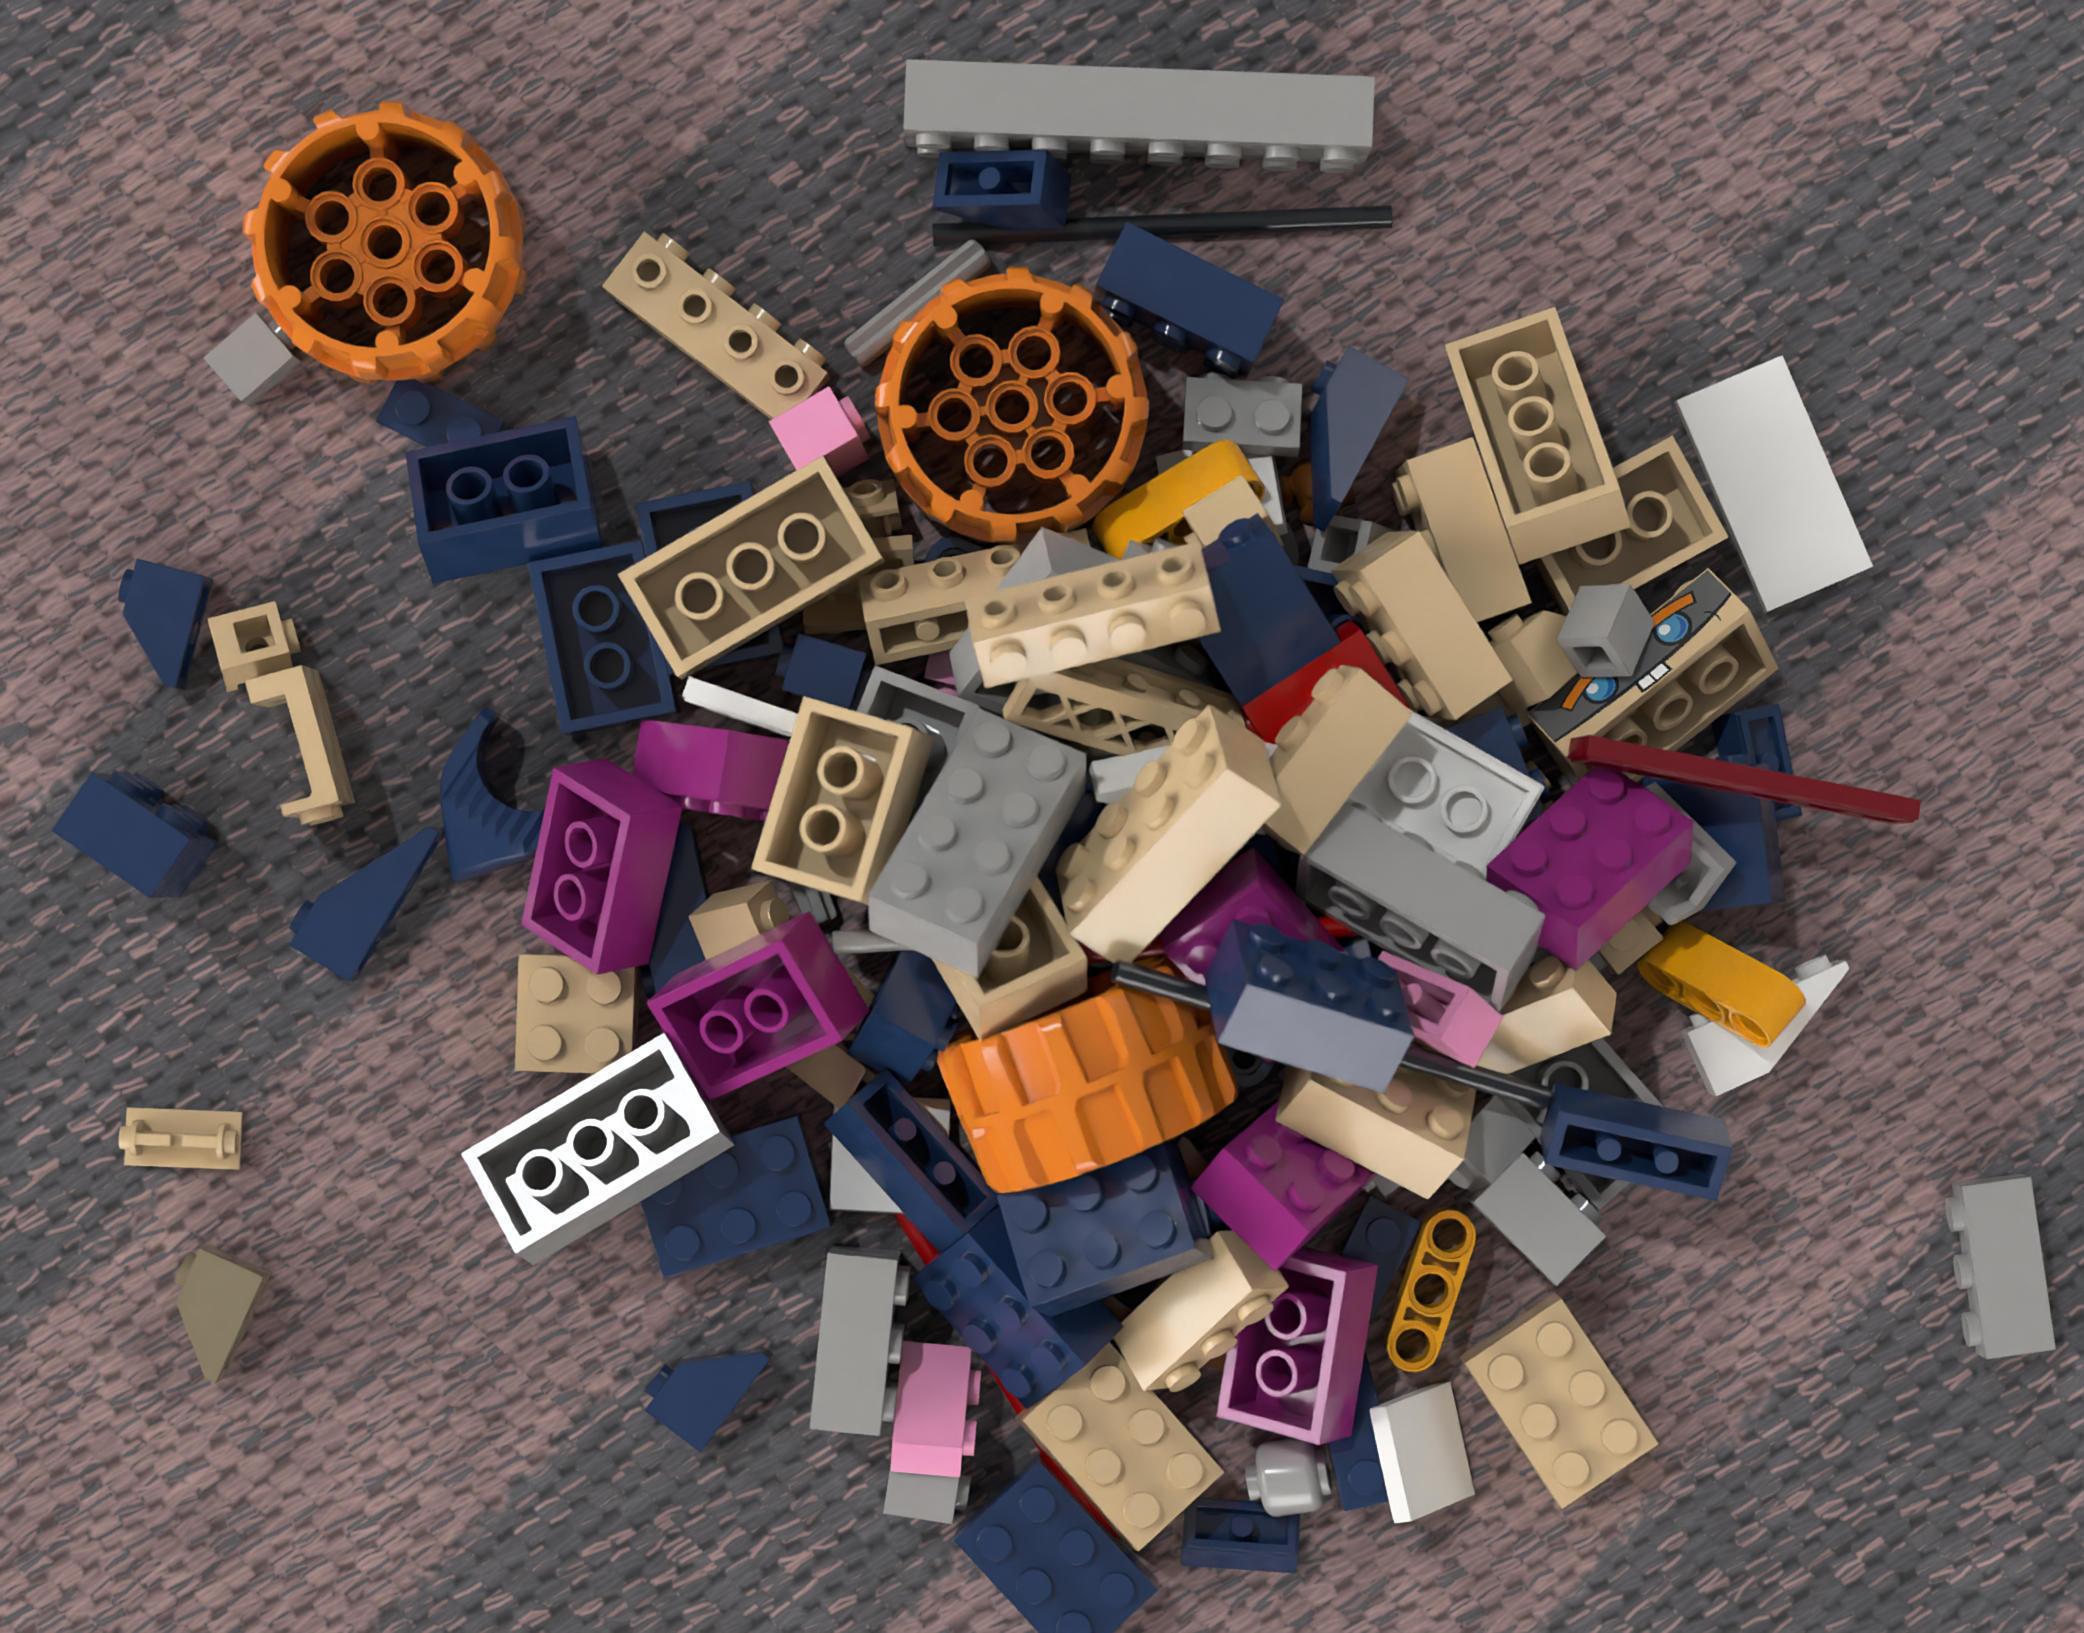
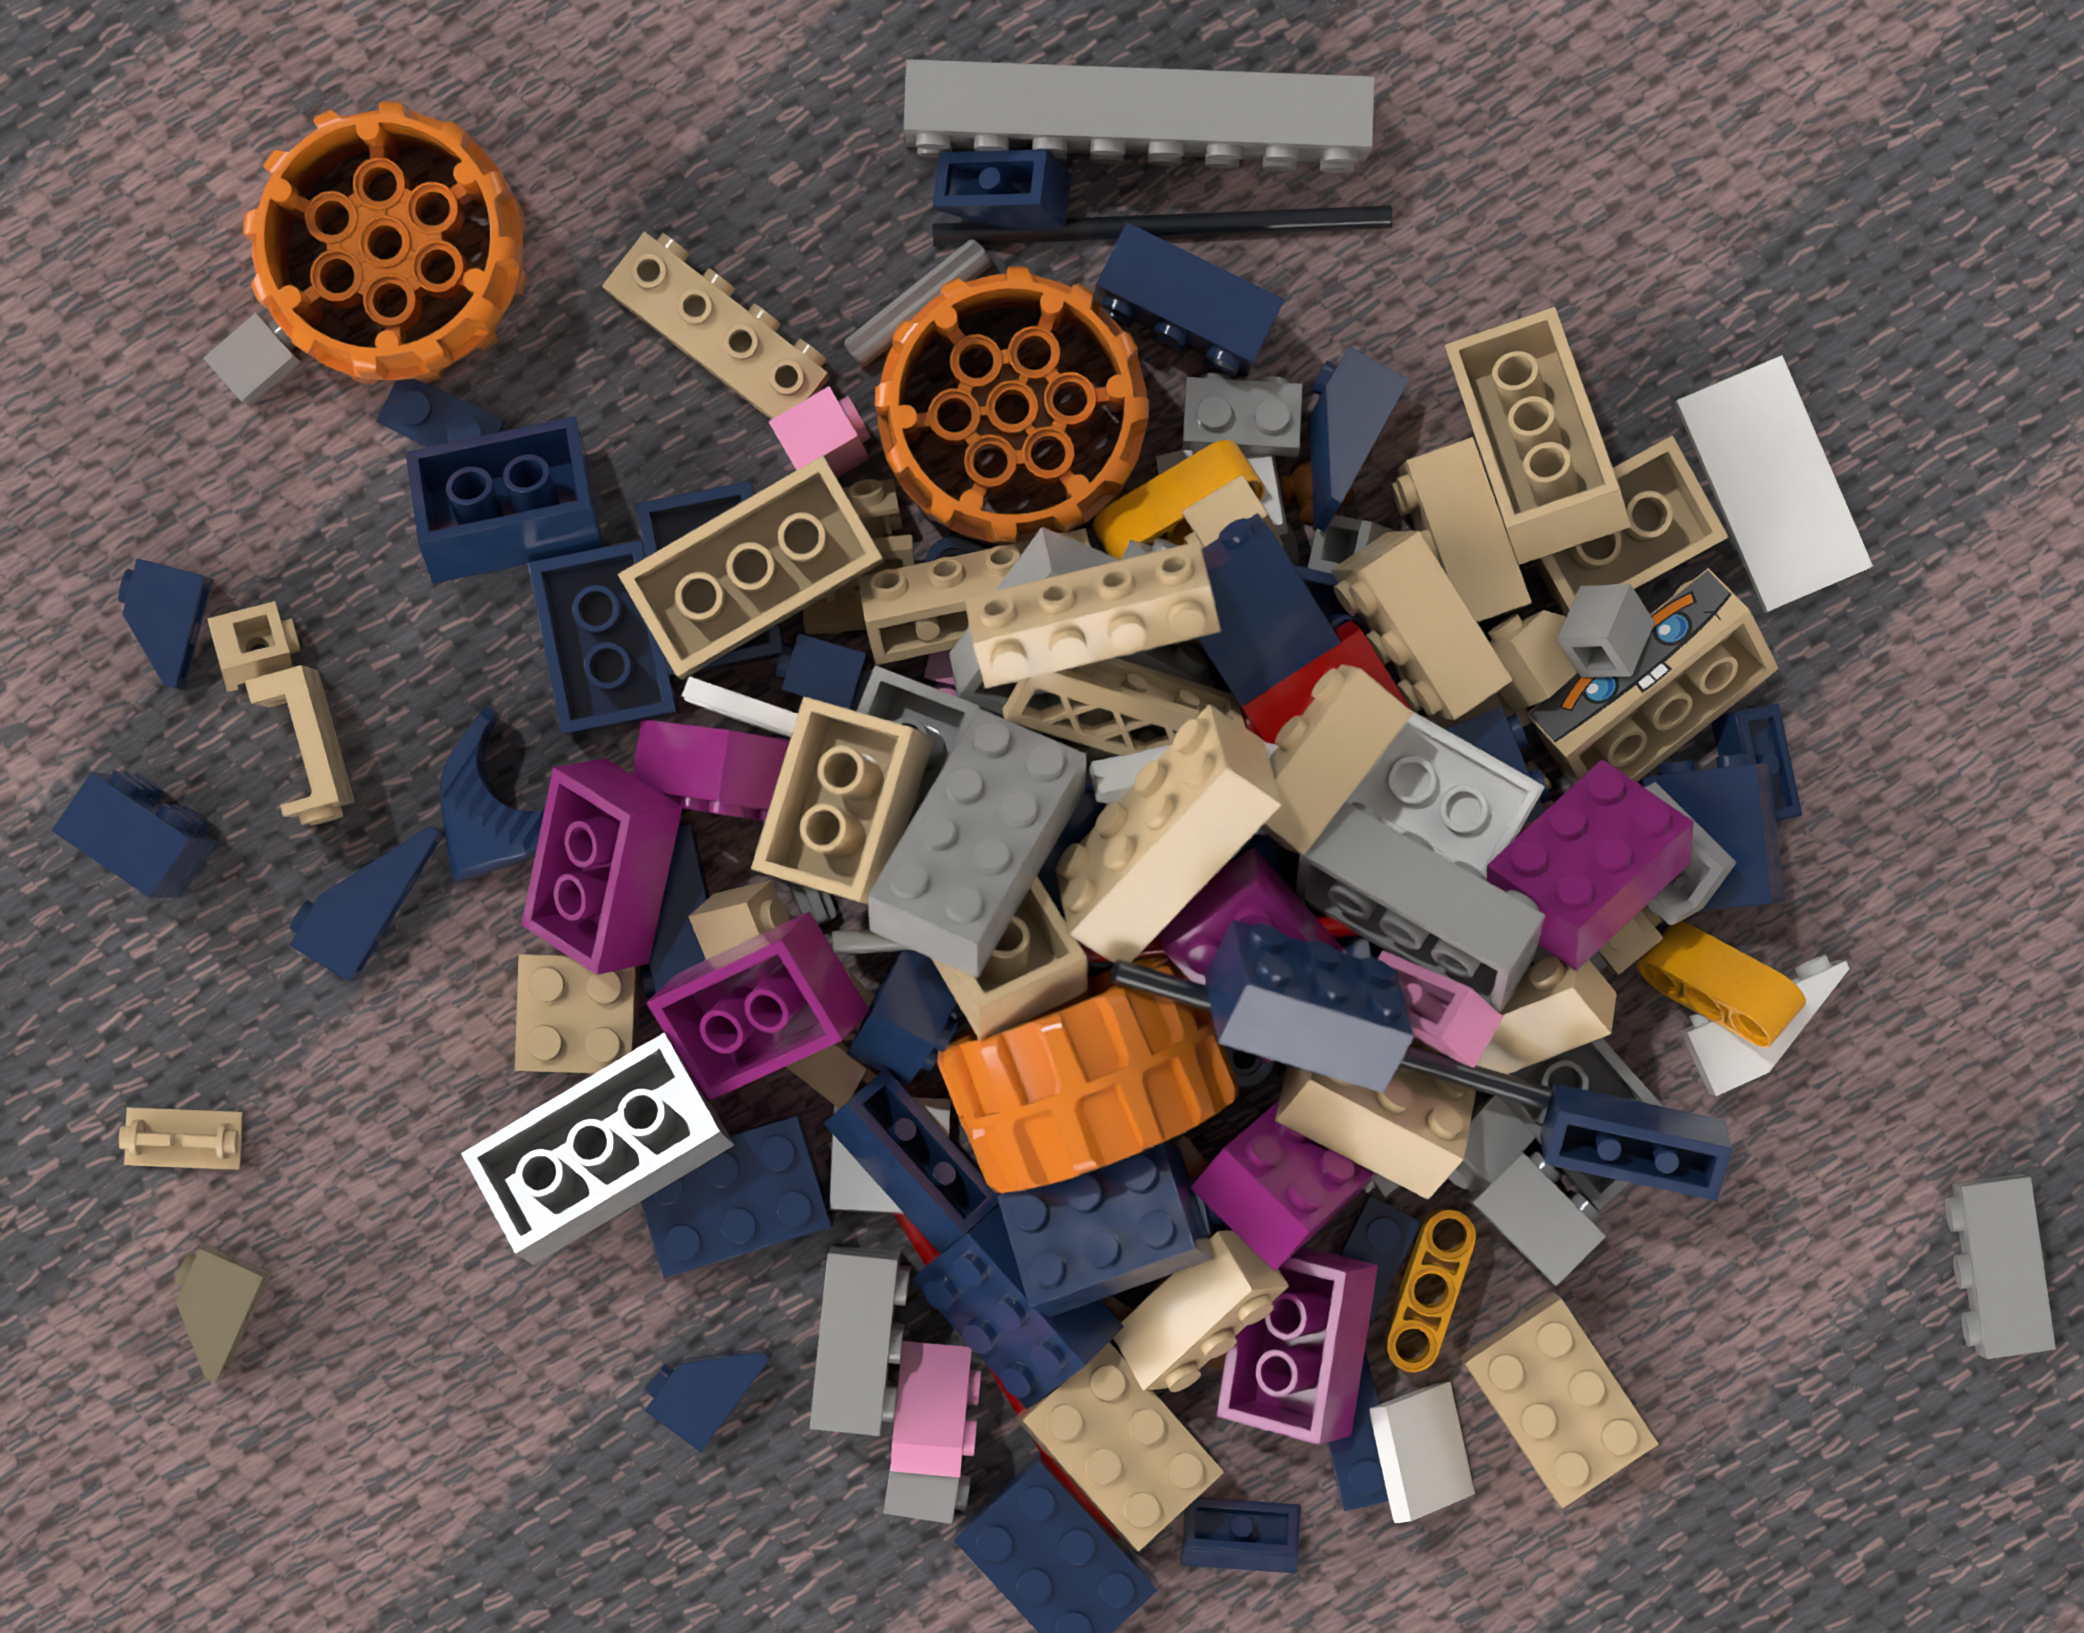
(1289, 1477): light grey head -> none
(1743, 780): dark red tile -> none

